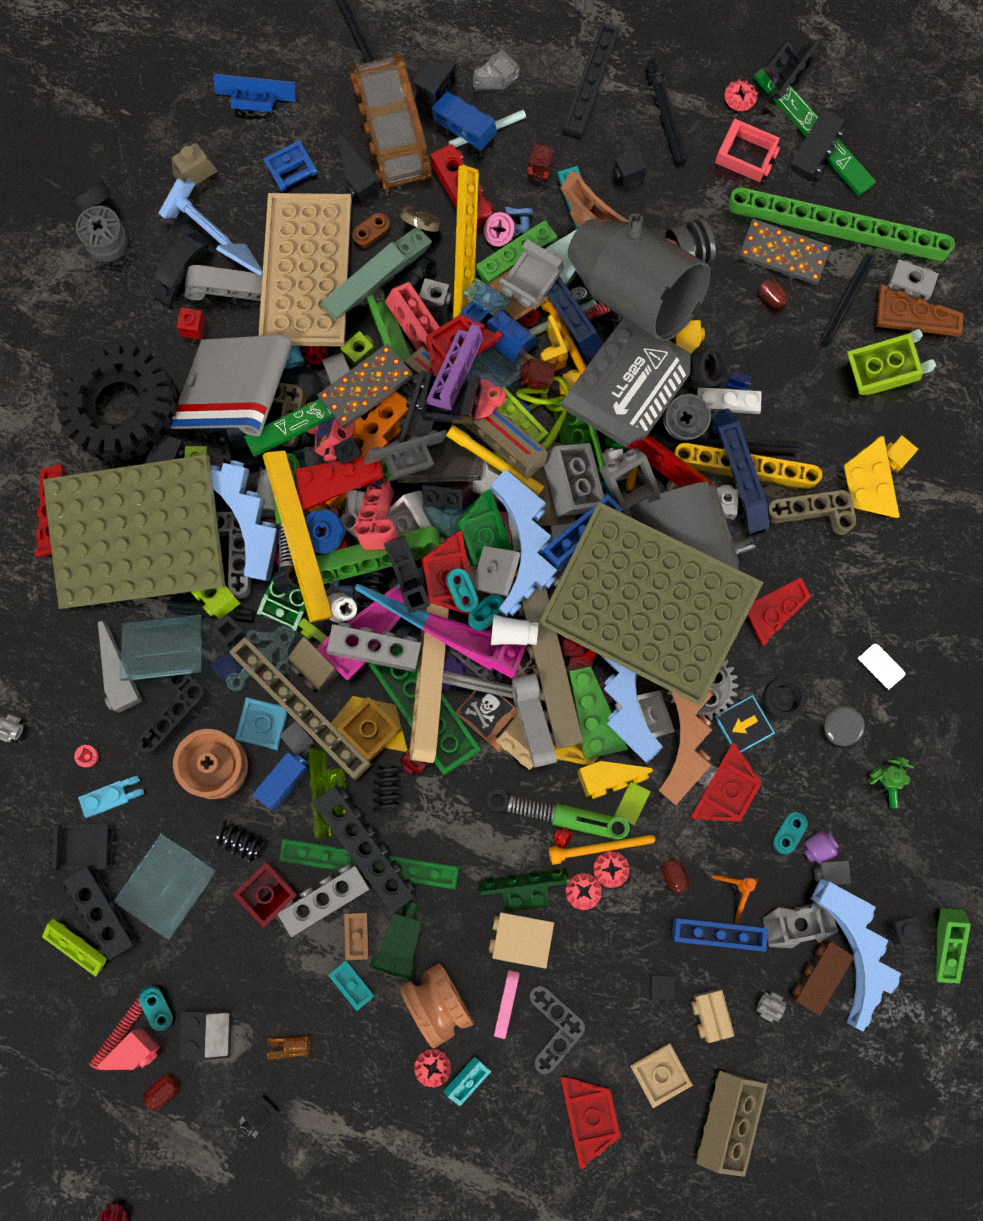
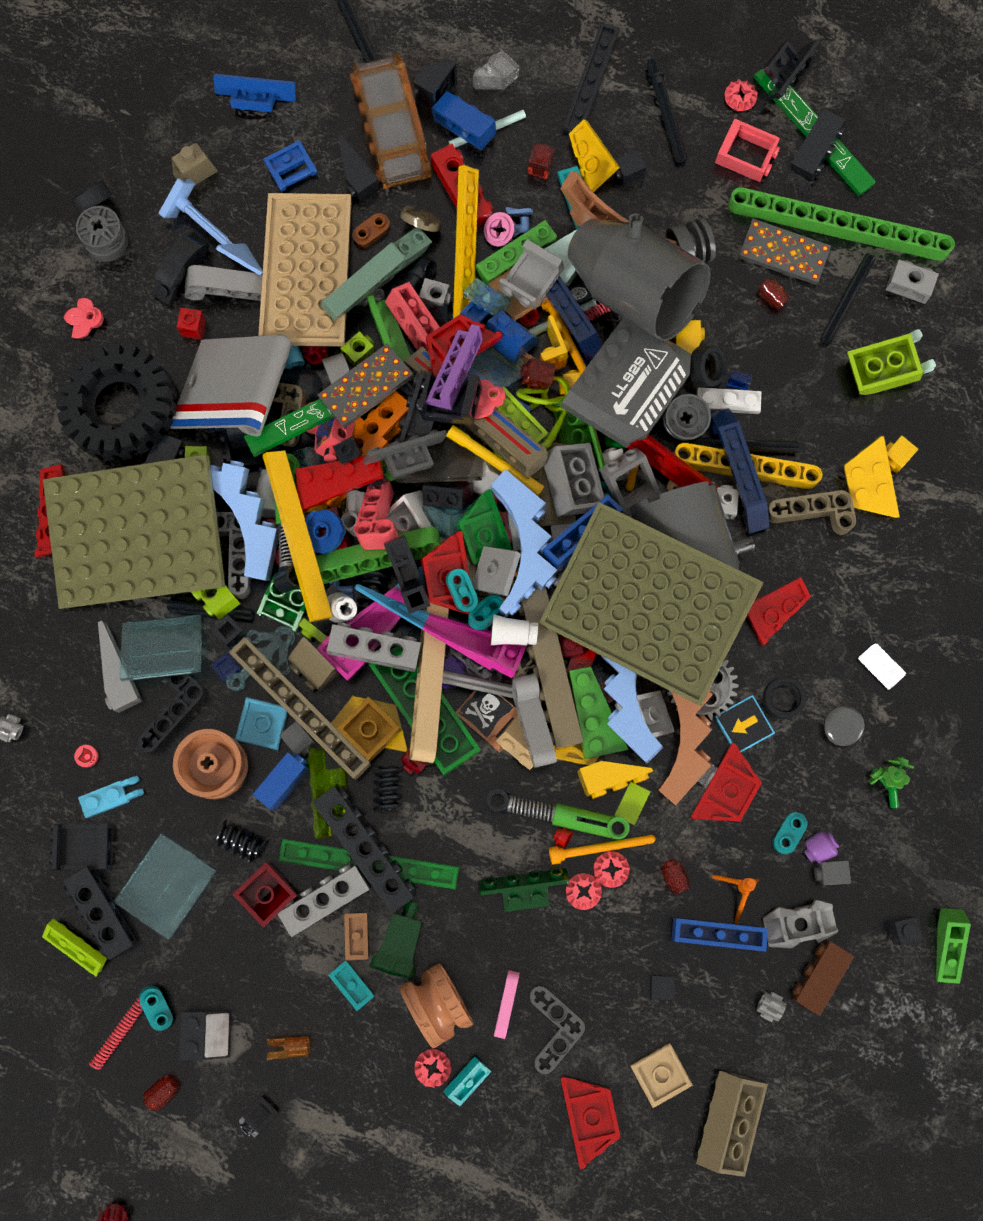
(81, 318): none -> coral plate
(133, 1051): coral slope -> none
(521, 940): tan brick -> none
(593, 157): none -> yellow wing
(712, 1015): tan brick -> none
(867, 948): light blue arch -> none
(908, 313): dark orange wing -> none

